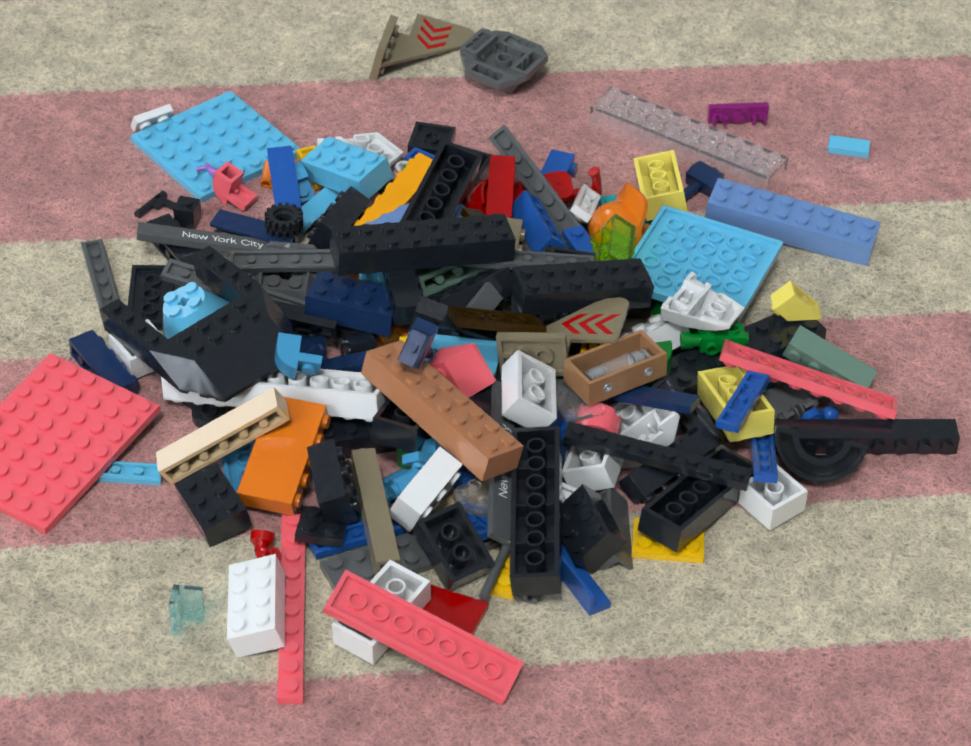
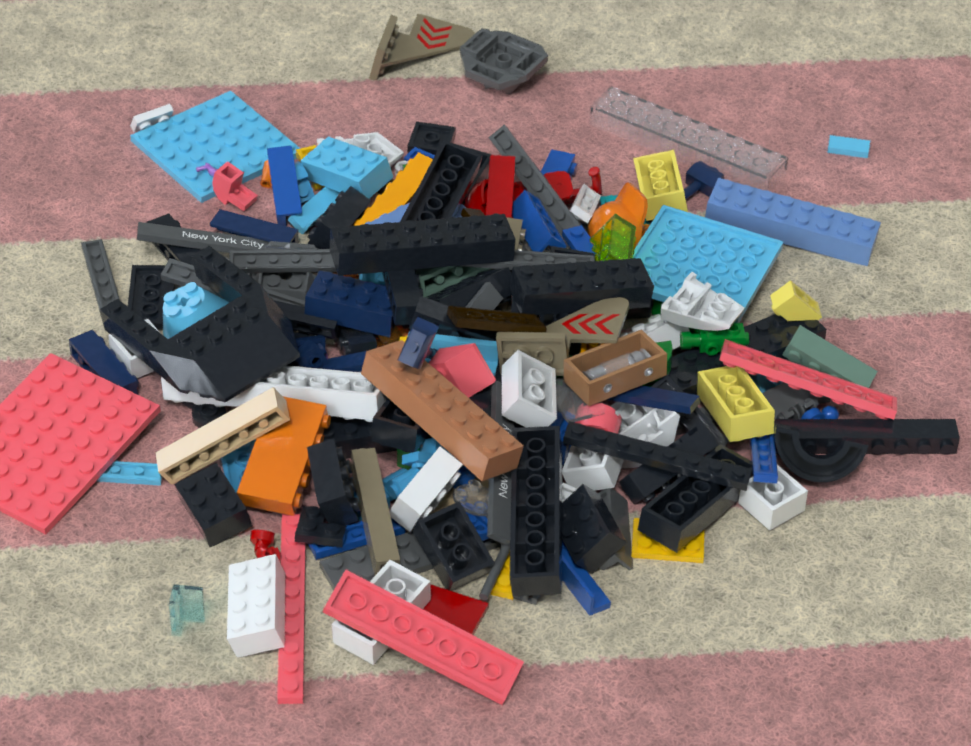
(156, 202): black hose -> none
(187, 212): black brick -> none
(284, 221): black tyre -> none
(290, 359): dark azure brick -> none
(738, 113): magenta plate -> none
(742, 401): blue plate -> none

